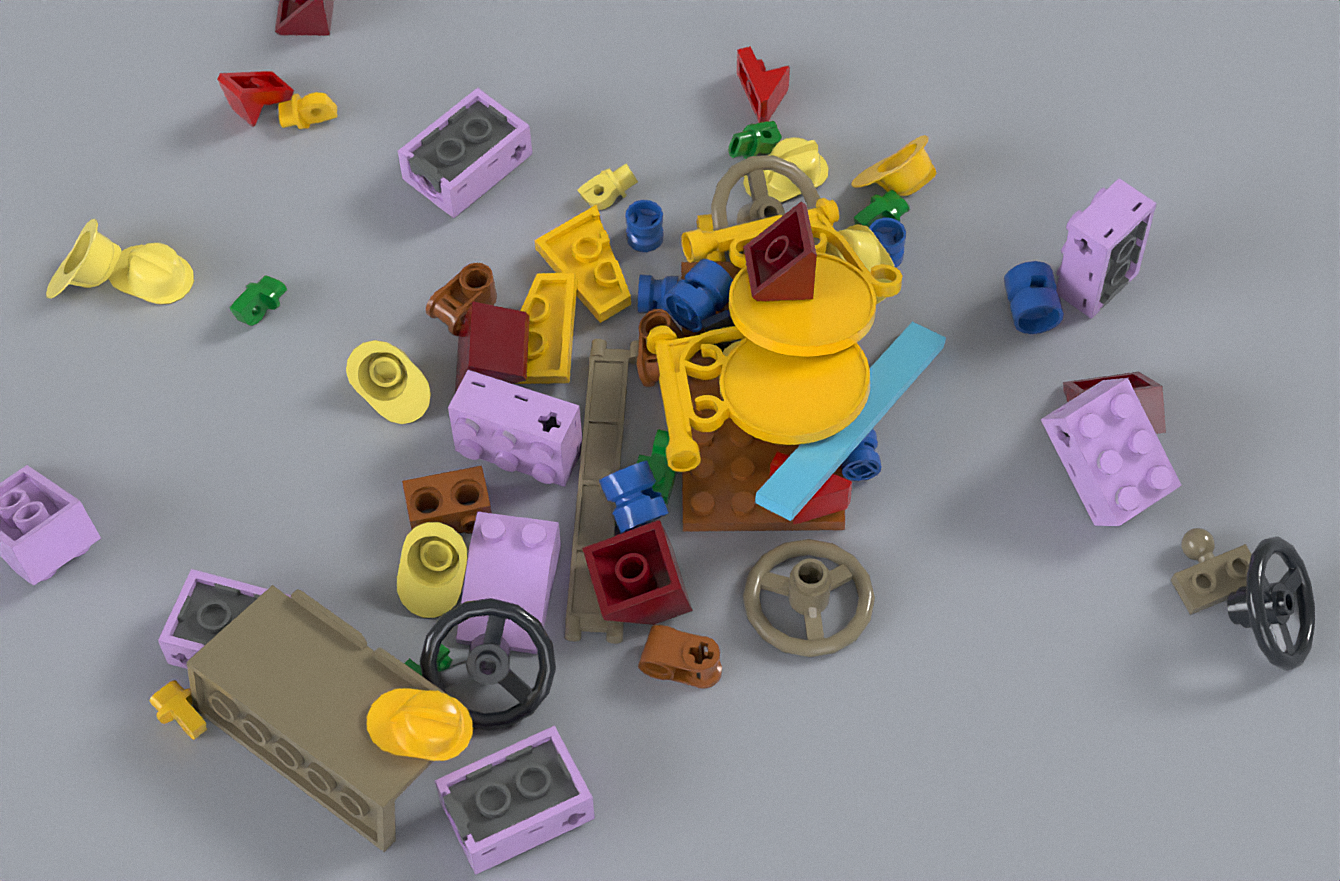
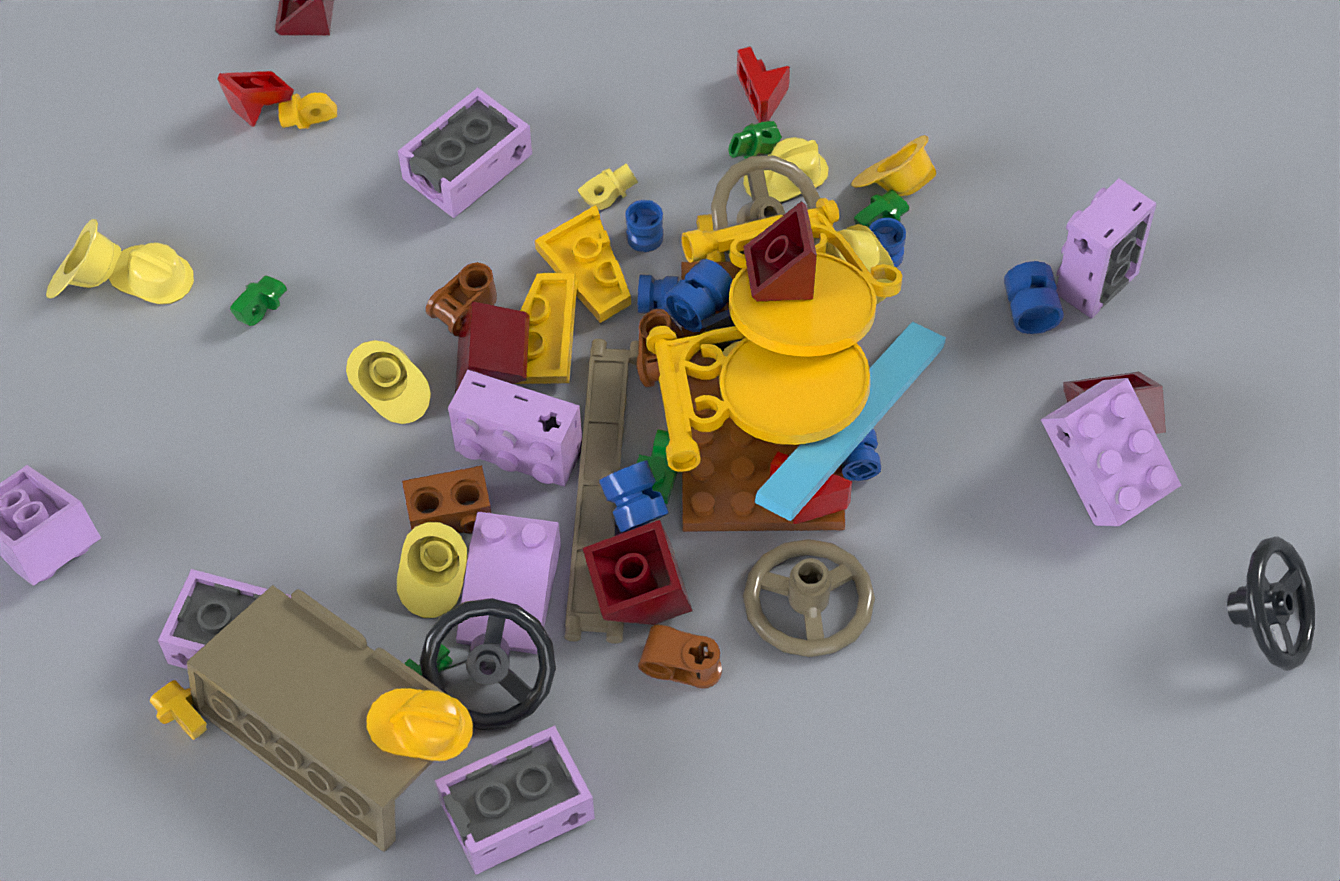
(1213, 576): dark tan plate -> none

